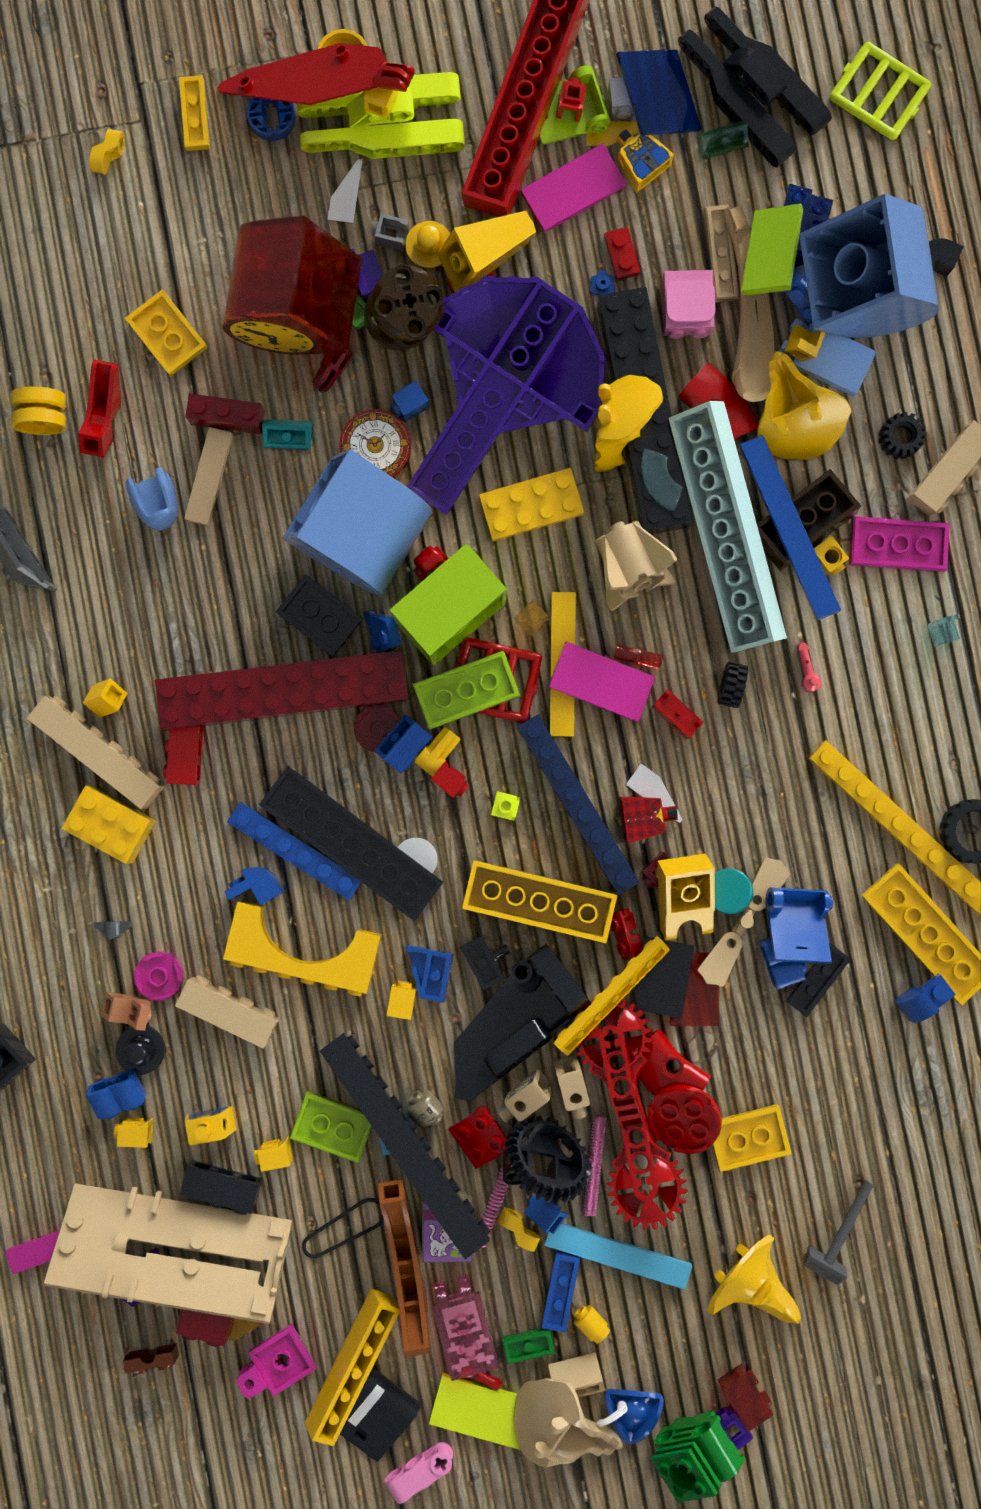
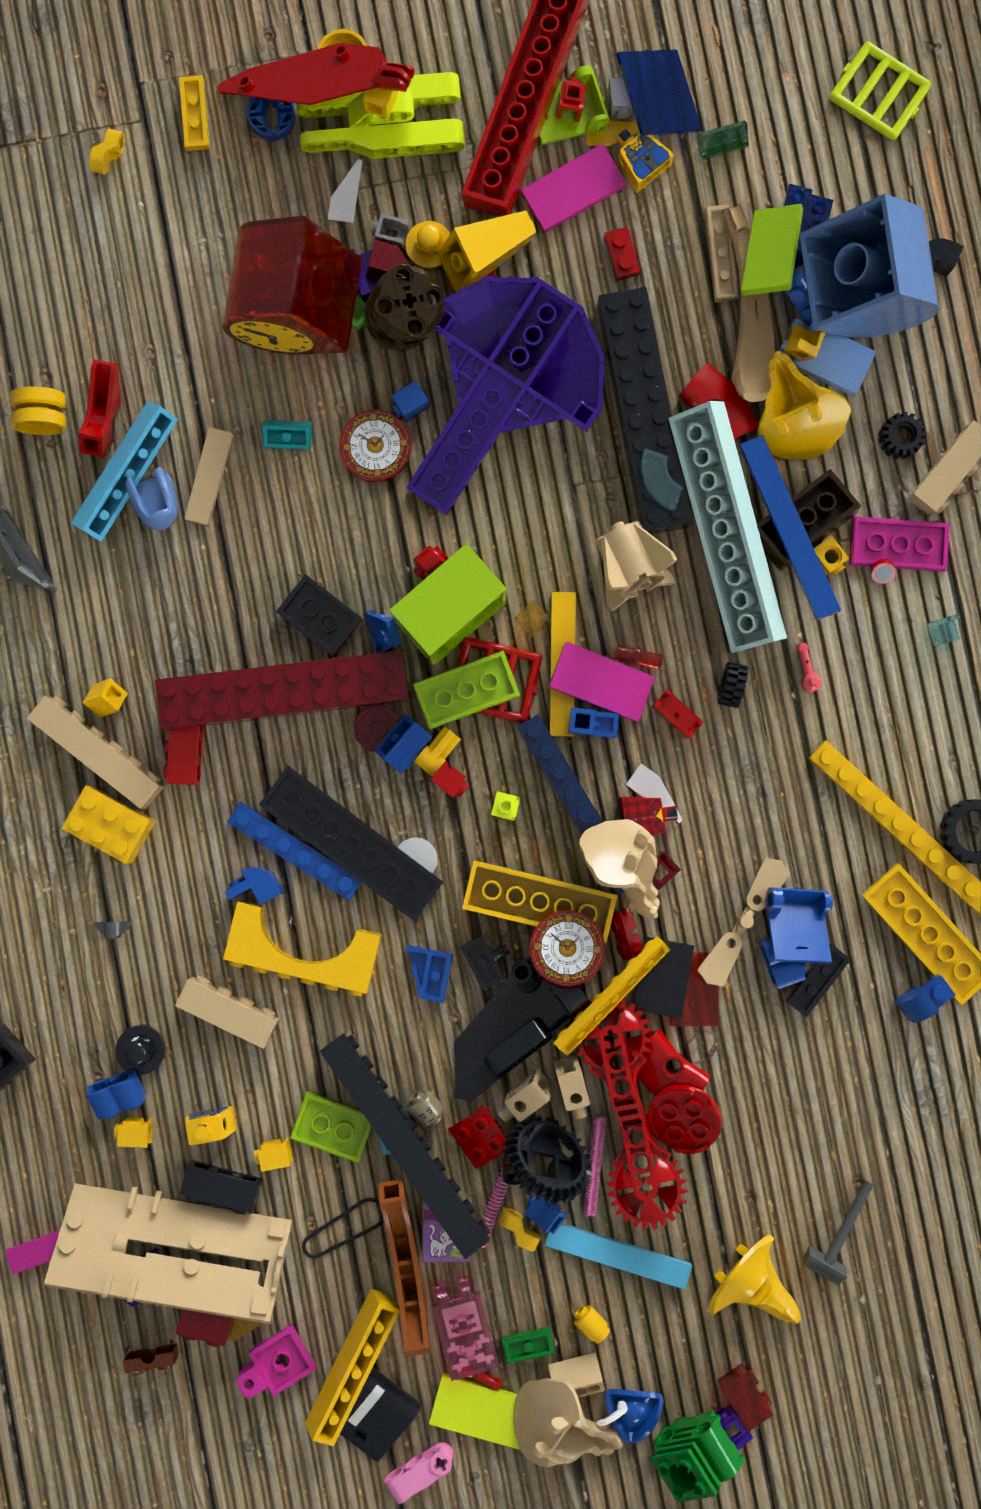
(127, 1010): nougat brick -> none
(128, 461): none -> medium azure brick
(158, 976): dark pink tile -> none
(166, 332): yellow plate -> none
(225, 413): dark red brick -> none
(330, 368): dark red arm -> none
(358, 522): medium blue brick -> none
(383, 258): none -> dark red slope
(401, 1000): yellow brick -> none
(531, 504): yellow plate -> none
(560, 1292): blue plate -> none
(567, 948): none -> tile
(592, 723): none -> blue brick
(602, 277): blue plant -> none
(623, 413): yellow animal -> none
(625, 858): none -> tan animal
(686, 893): yellow brick -> none
(688, 303): bright pink brick -> none
(732, 891): teal head -> none
(751, 1138): yellow plate -> none
(766, 78): black beam -> none
(883, 571): none -> tile

